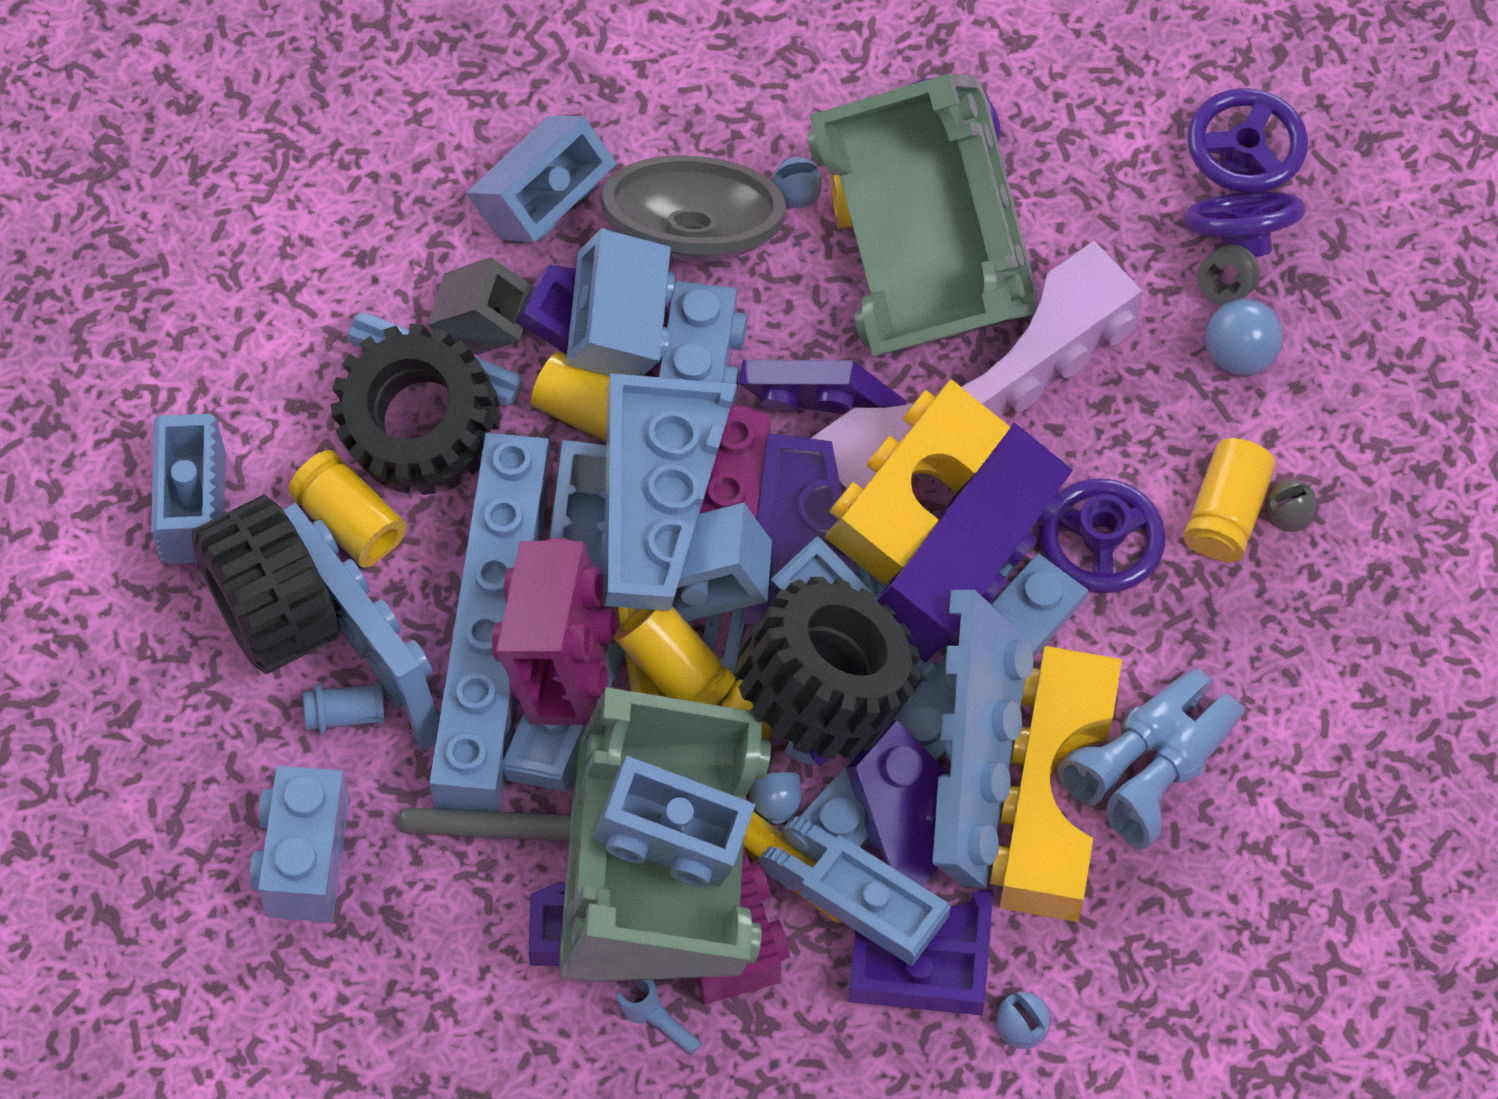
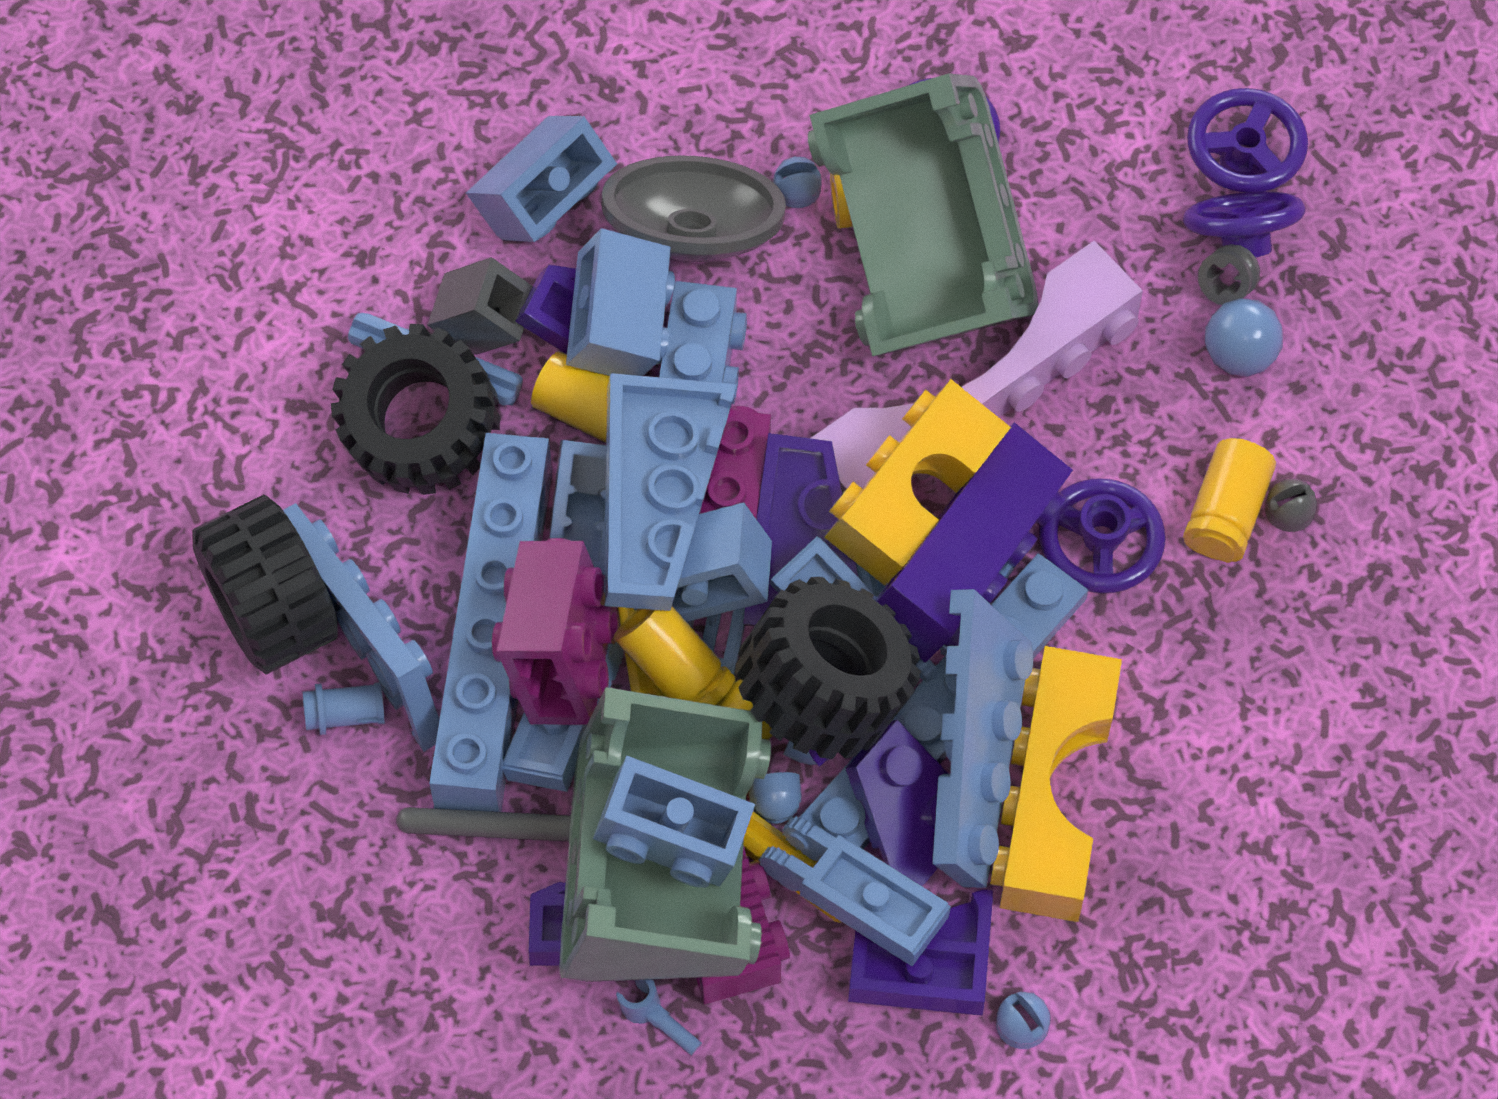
(185, 482): medium blue brick -> none
(302, 843): medium blue brick -> none
(348, 507): yellow piece -> none
(815, 385): dark purple wing -> none
(1180, 757): medium blue piece -> none

